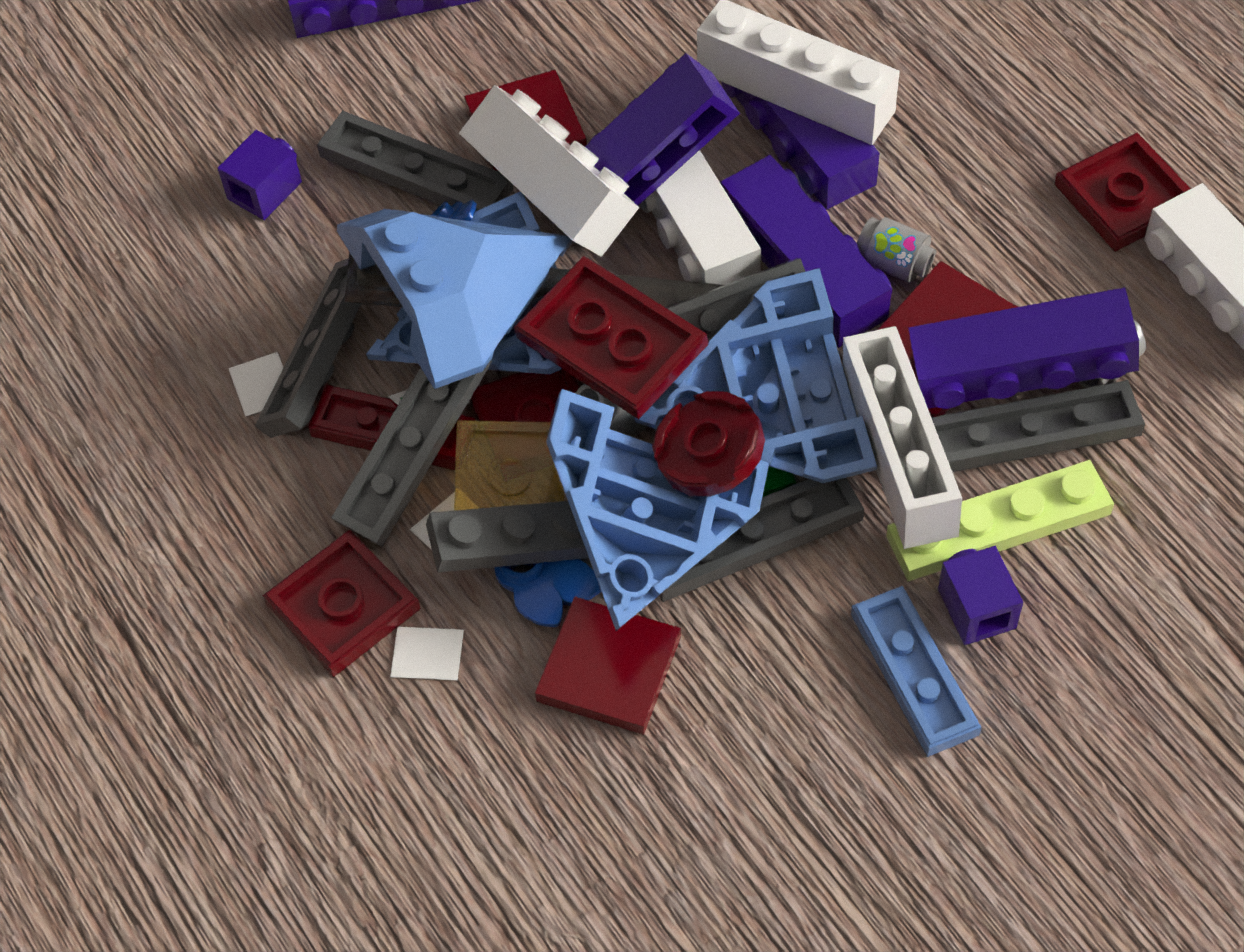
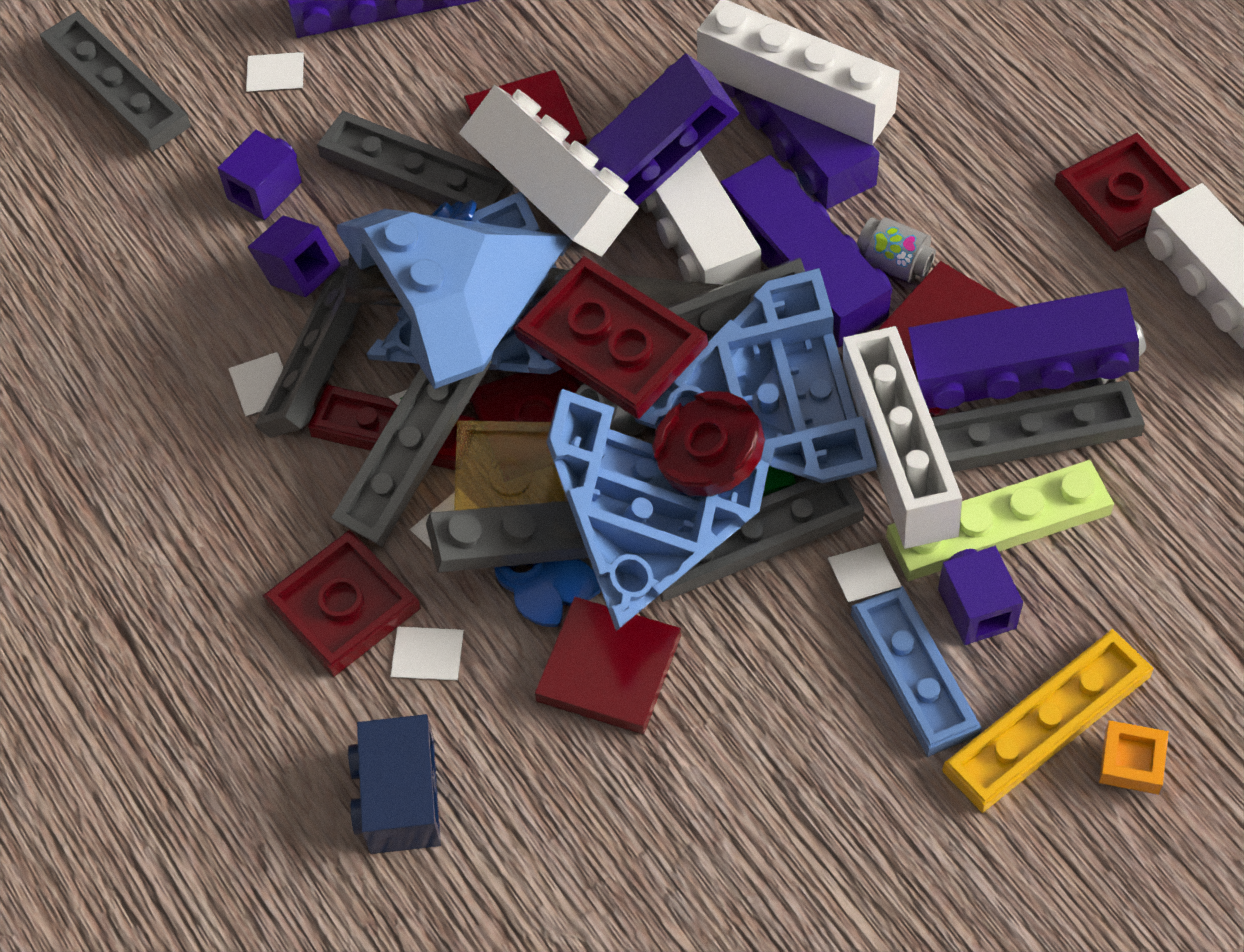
(115, 81): none -> dark grey plate
(275, 71): none -> white sticker
(294, 256): none -> dark purple brick
(396, 784): none -> dark blue brick
(864, 572): none -> white sticker
(1047, 720): none -> yellow tile
(1133, 757): none -> light orange plate

